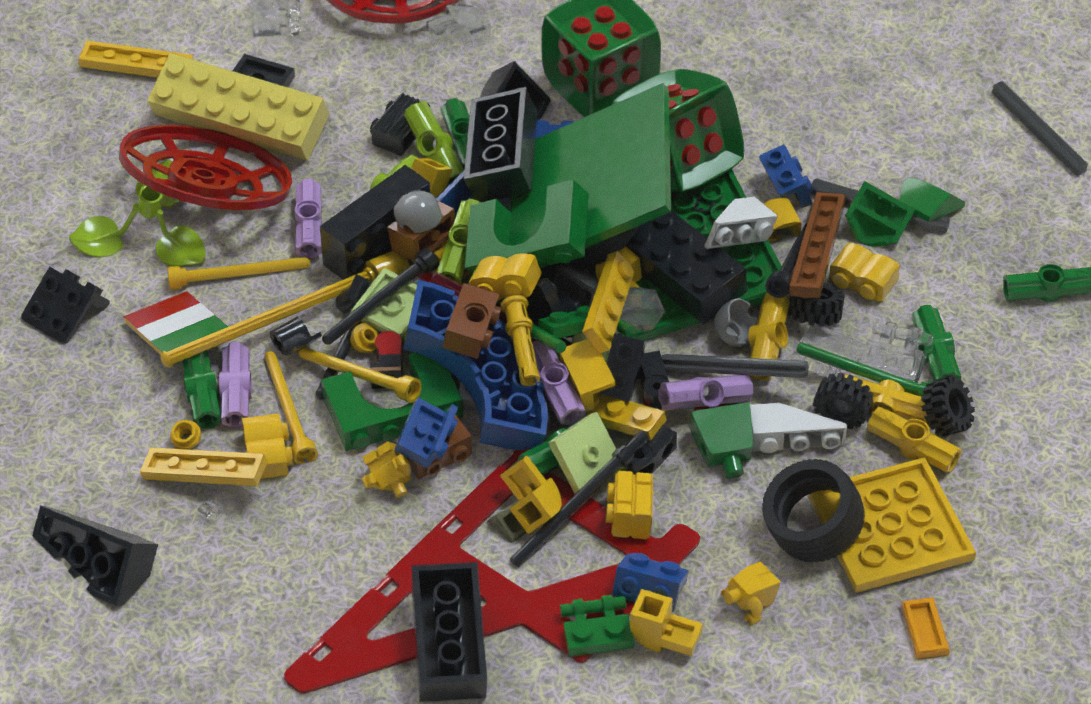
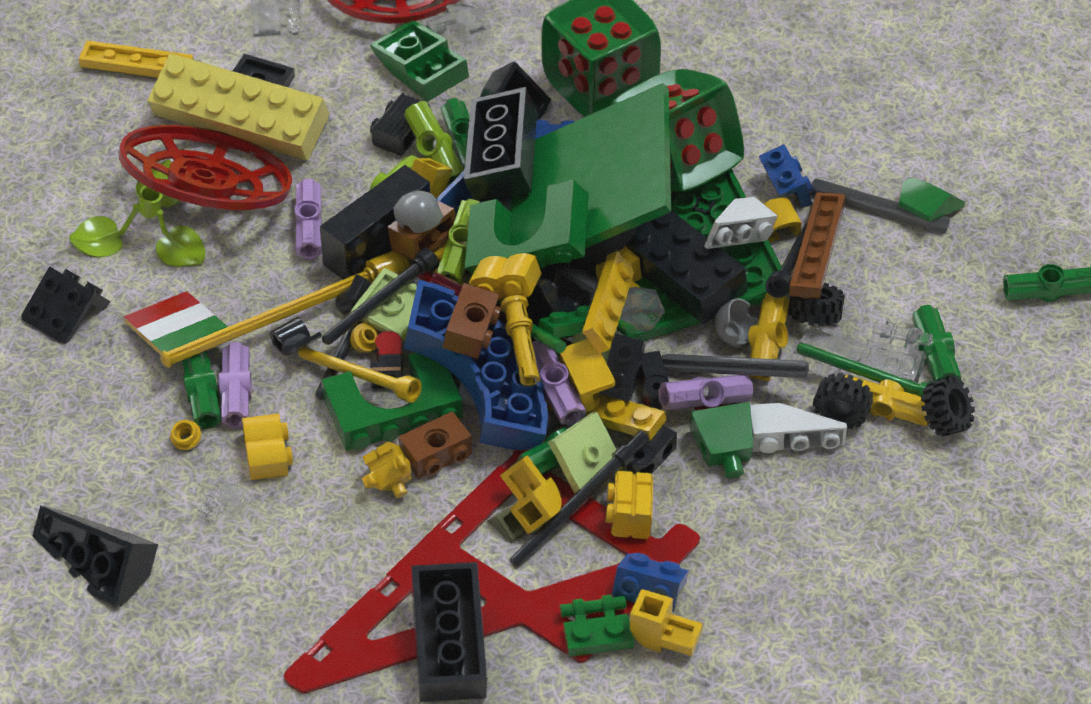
(180, 277): yellow piece -> none
(203, 466): yellow plate -> none
(302, 446): yellow piece -> none
(421, 60): none -> green slope
(426, 432): blue bracket -> none
(752, 590): yellow piece -> none
(794, 484): black tyre -> none
(864, 272): yellow brick -> none
(877, 217): green slope -> none
(905, 526): yellow plate -> none
(914, 439): yellow piece -> none
(925, 628): light orange tile -> none
(1039, 128): dark grey axle -> none

